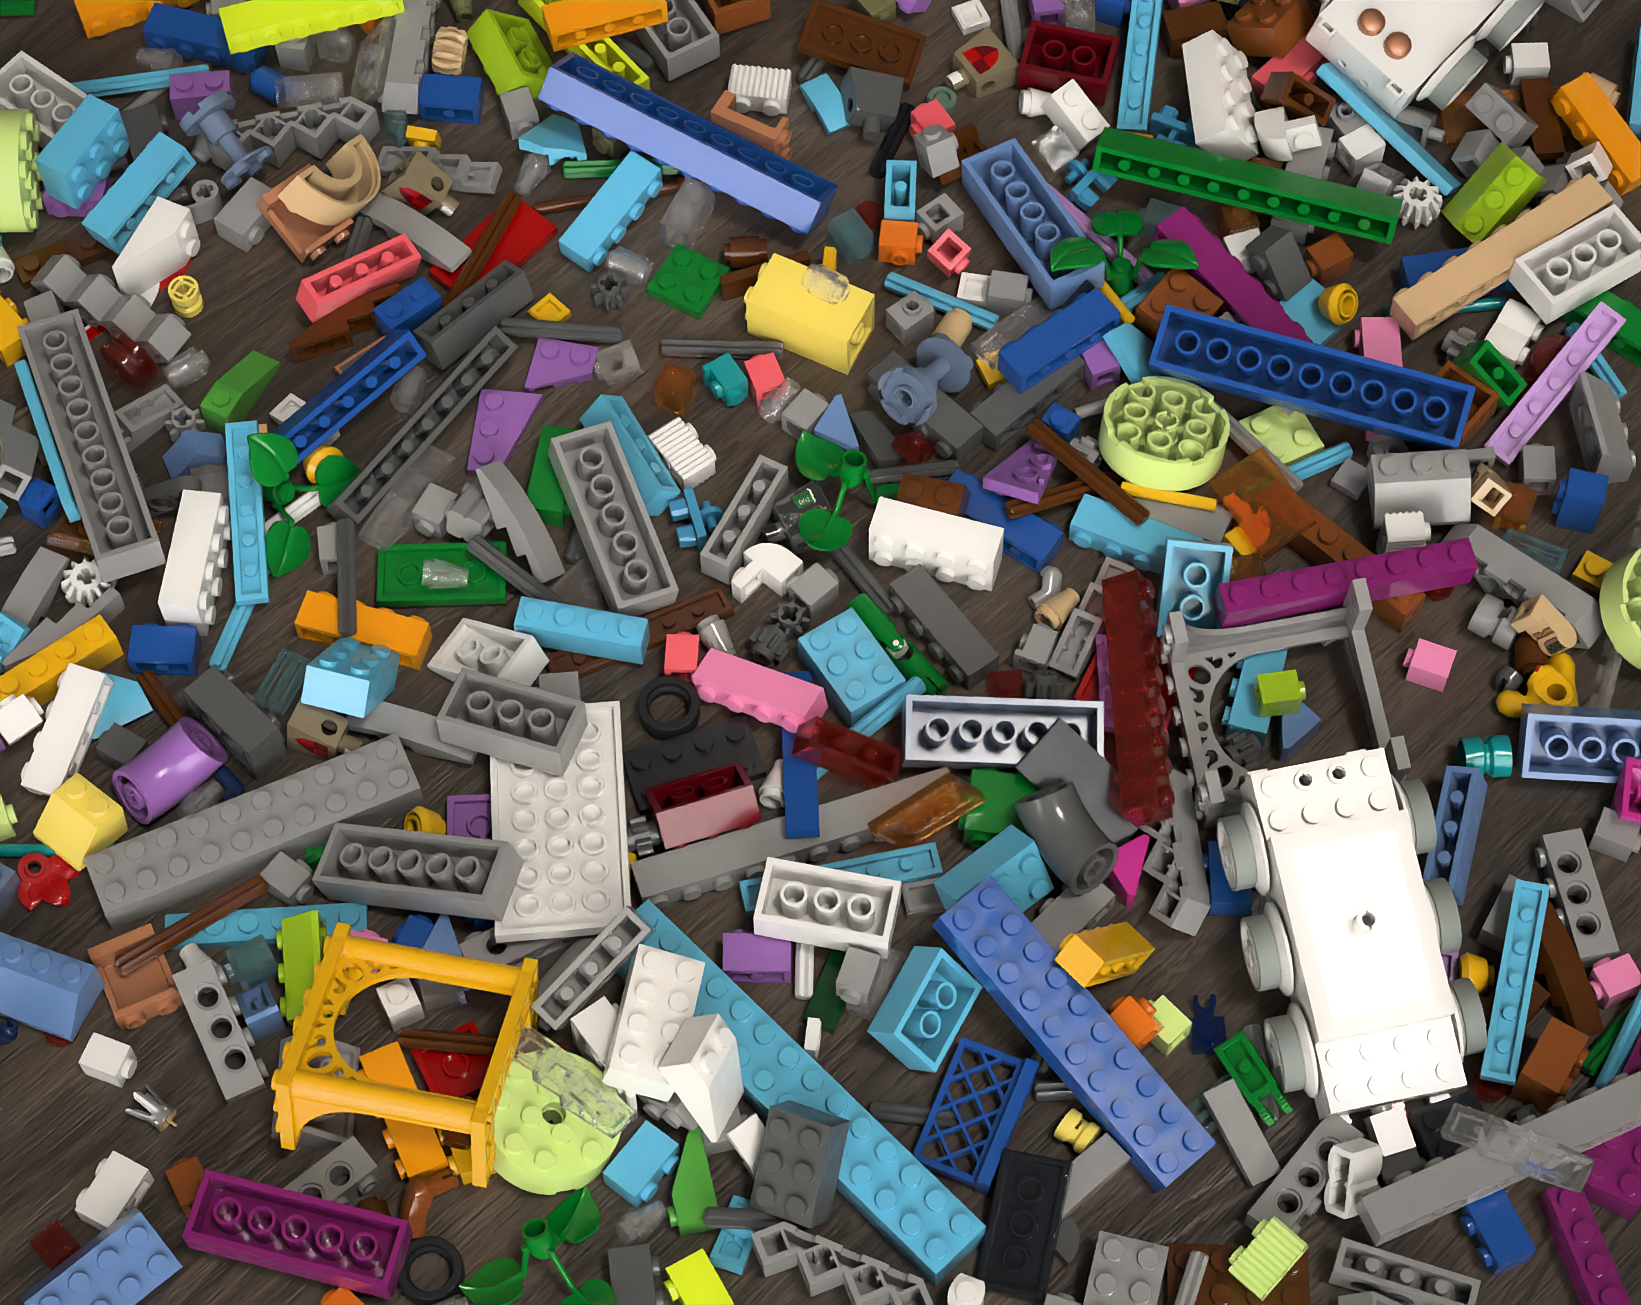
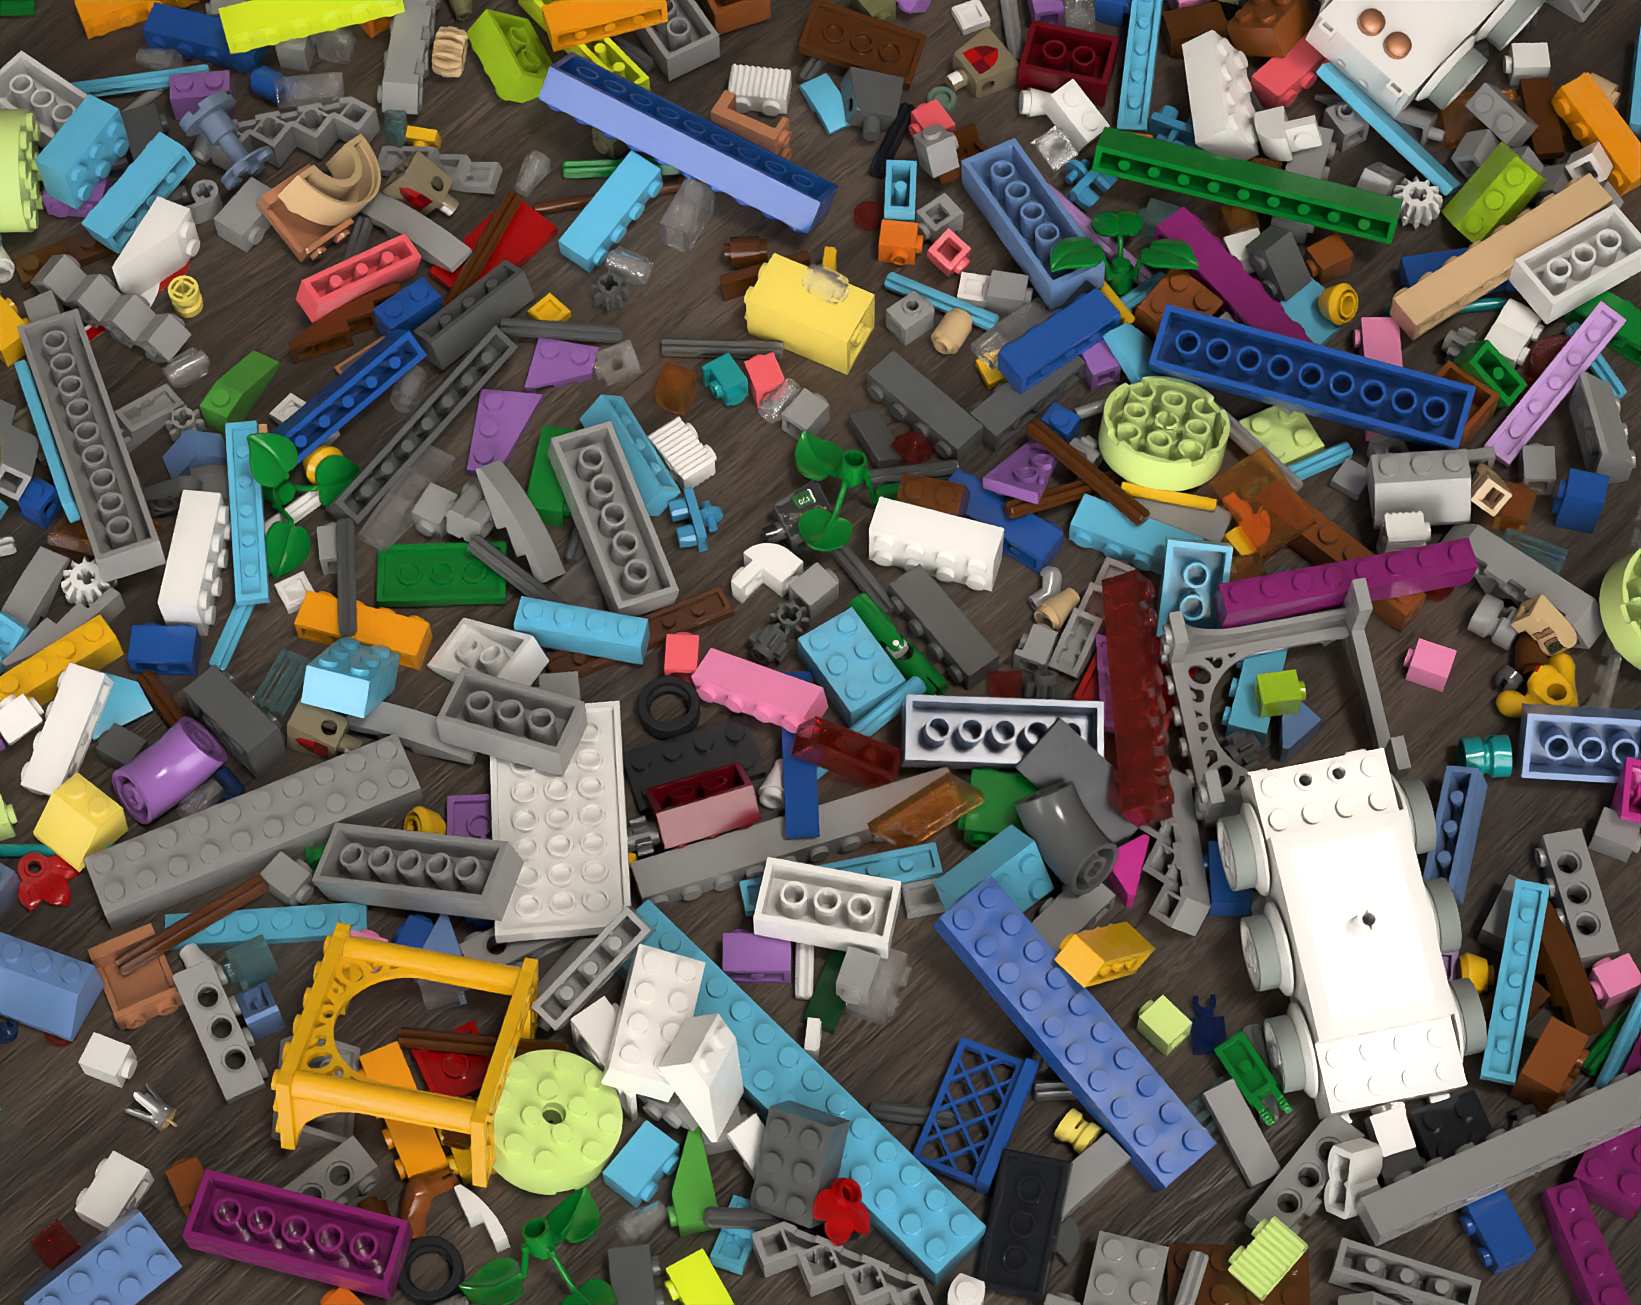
(129, 360): clear red head -> none
(293, 591): none -> white tile
(302, 946): lime slope -> none
(373, 62): clear tile -> none
(400, 1003): white brick -> none
(442, 575): clear cone -> none
(451, 99): blue brick -> none
(477, 1213): none -> white slope
(519, 111): light grey brick -> none
(555, 137): medium azure slope -> none
(573, 1083): clear slope -> none
(687, 281): green plate -> none
(715, 635): light grey cone -> none
(744, 519): light grey brick -> none
(836, 426): medium blue slope -> none
(841, 1210): none -> red plate
(850, 236): clear light blue brick -> none
(911, 391): sand blue piece -> none
(925, 1008): medium azure brick -> none
(1136, 1019): orange brick -> none
(1298, 97): reddish brown brick -> none
(1360, 149): white brick -> none
(1488, 1090): clear red plate -> none
(1518, 1147): clear slope -> none
(1591, 571): yellow plate -> none

